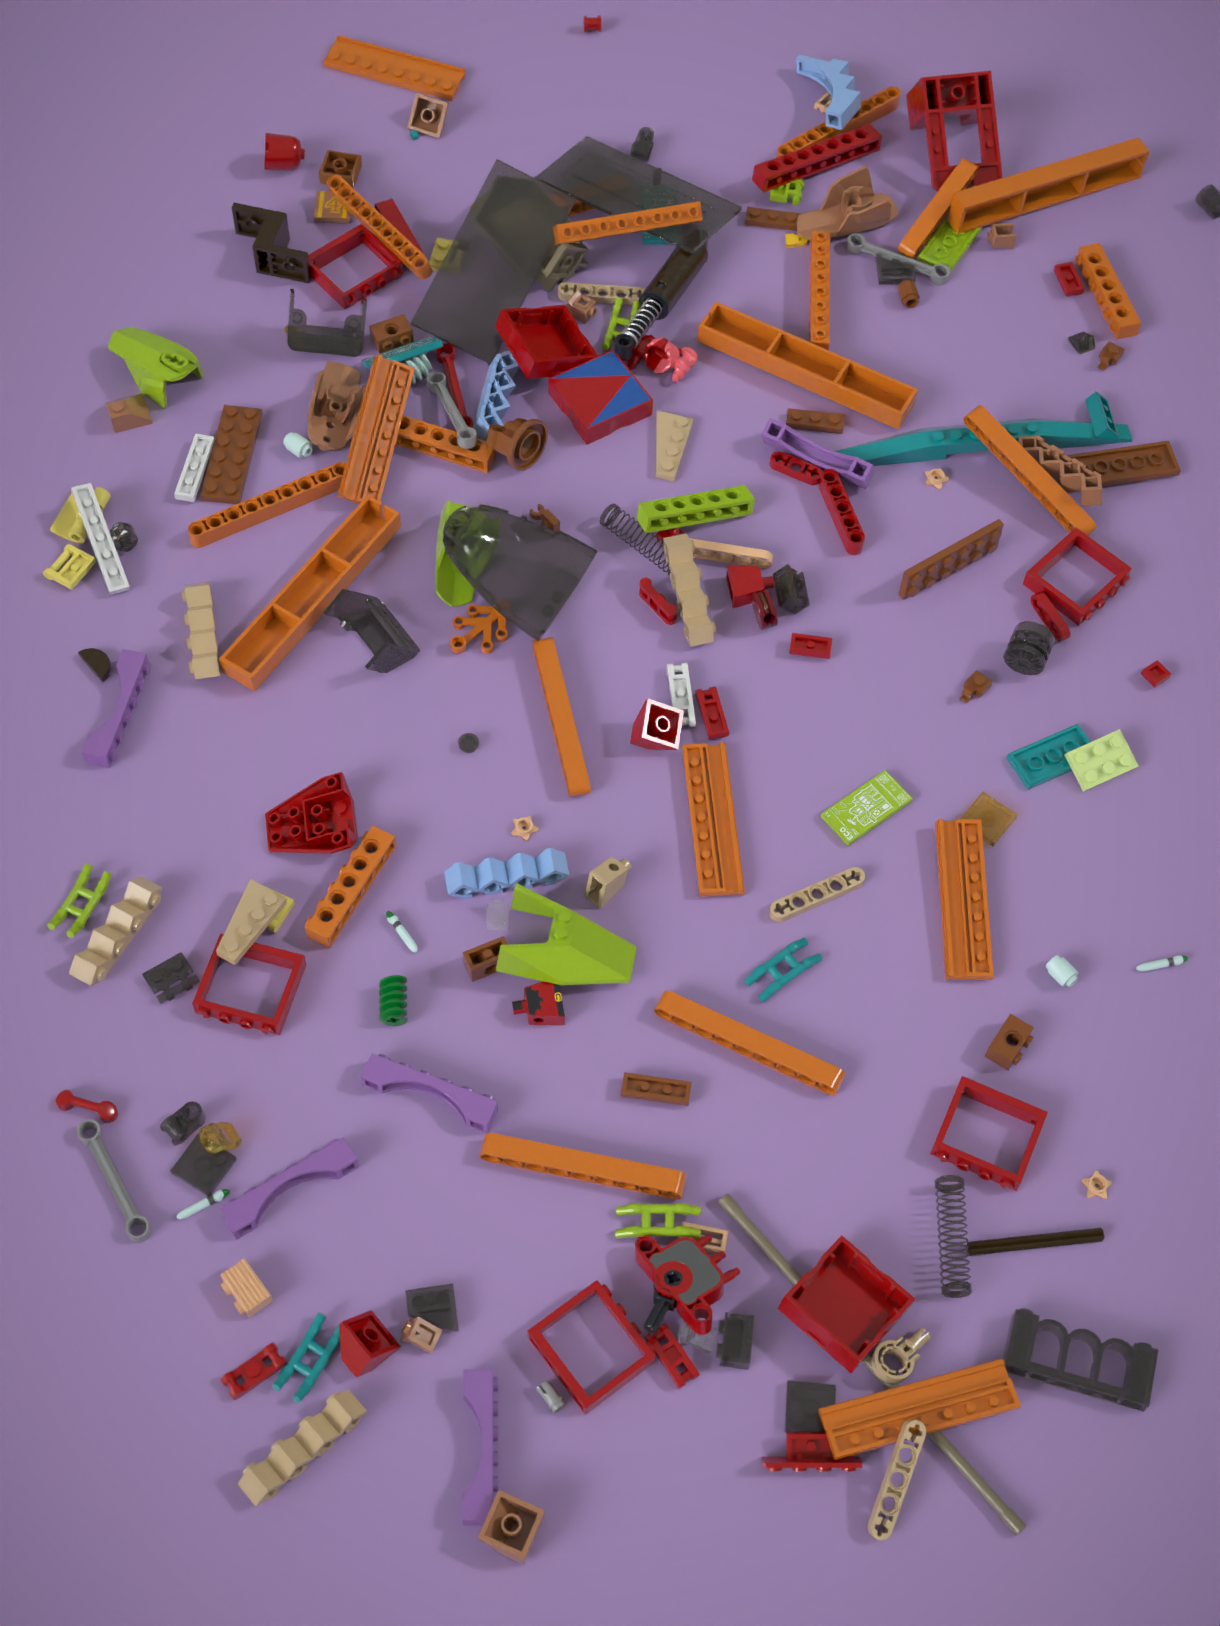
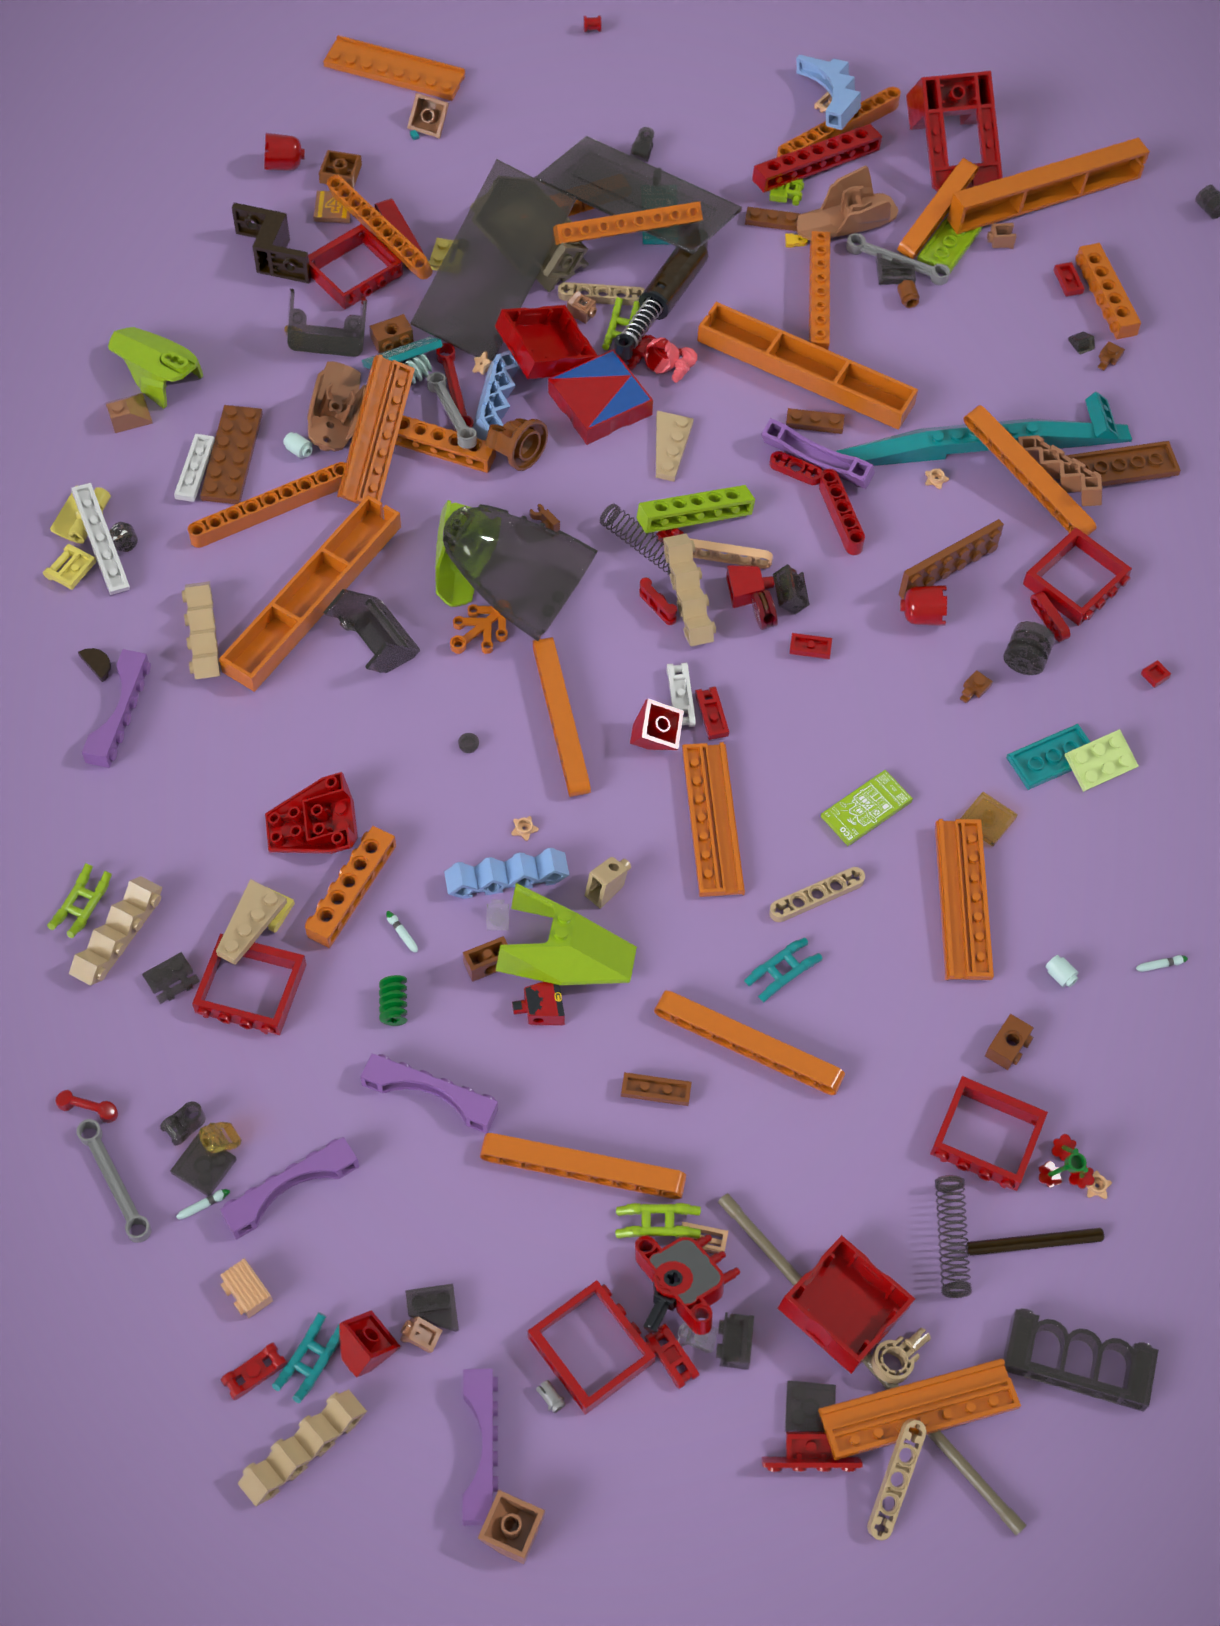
(482, 363): none -> light nougat plate
(925, 605): none -> red cylinder
(1074, 1163): none -> red plant

